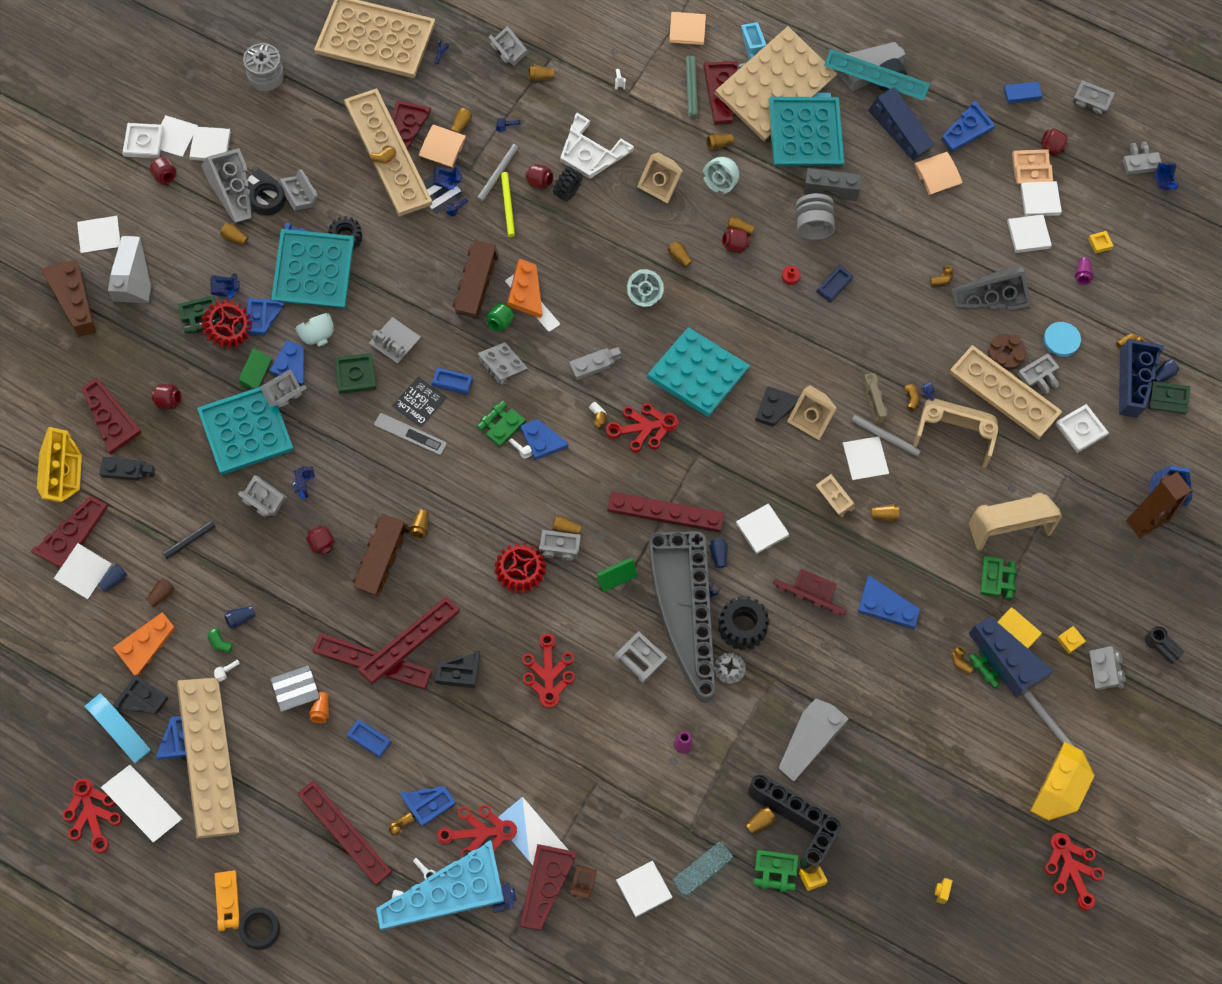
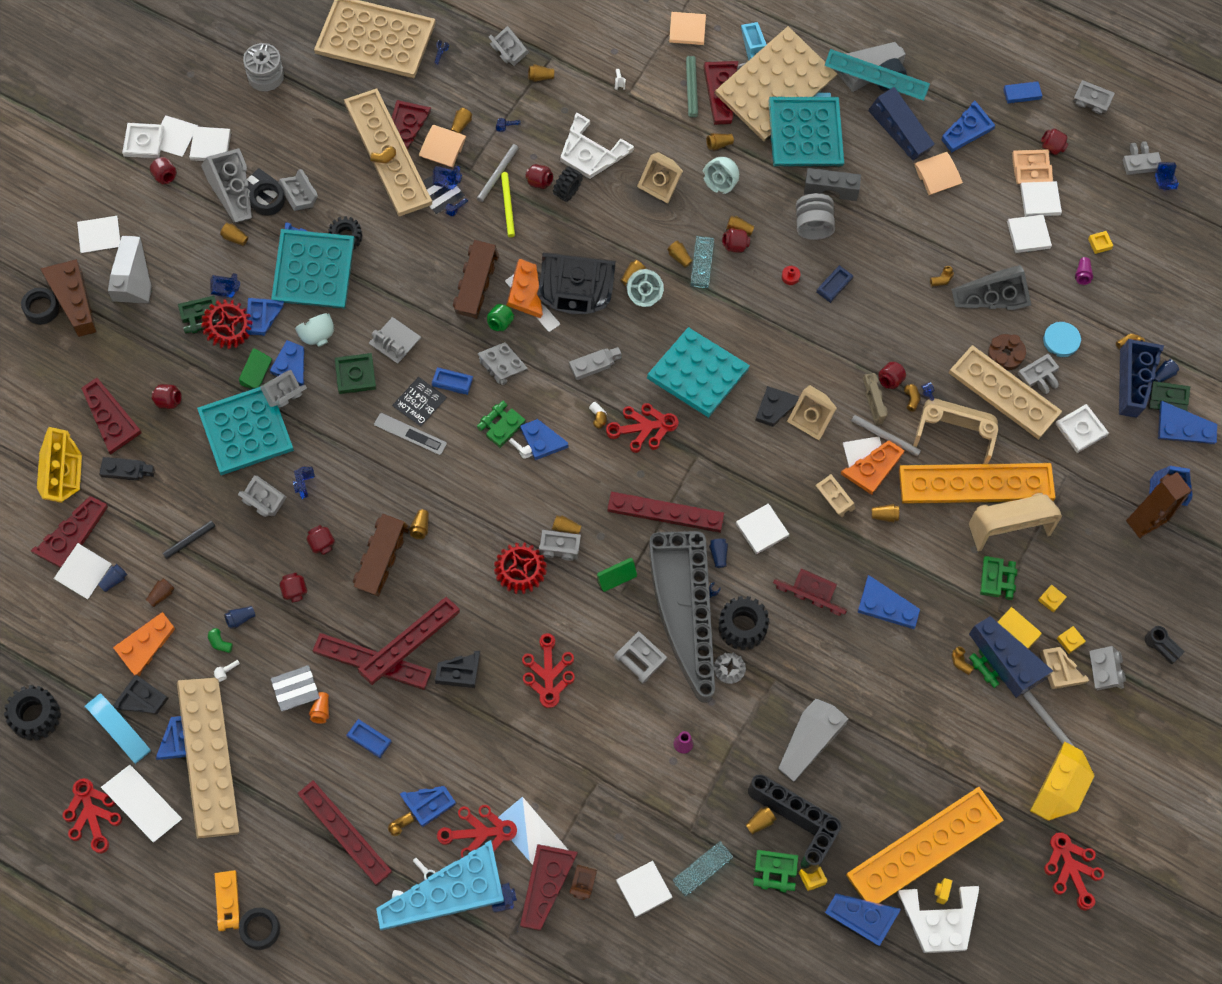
(25, 699): none -> black tyre
(35, 294): none -> black tyre
(293, 587): none -> dark red head
(576, 283): none -> black piece
(633, 267): none -> pearl gold cone
(702, 262): none -> clear light blue tile
(863, 916): none -> blue wing
(874, 468): none -> orange wing
(892, 375): none -> dark red head
(924, 847): none -> light orange plate
(941, 929): none -> white wing
(975, 482): none -> light orange plate
(1052, 598): none -> yellow plate
(1063, 668): none -> tan wing
(1184, 426): none -> blue wing

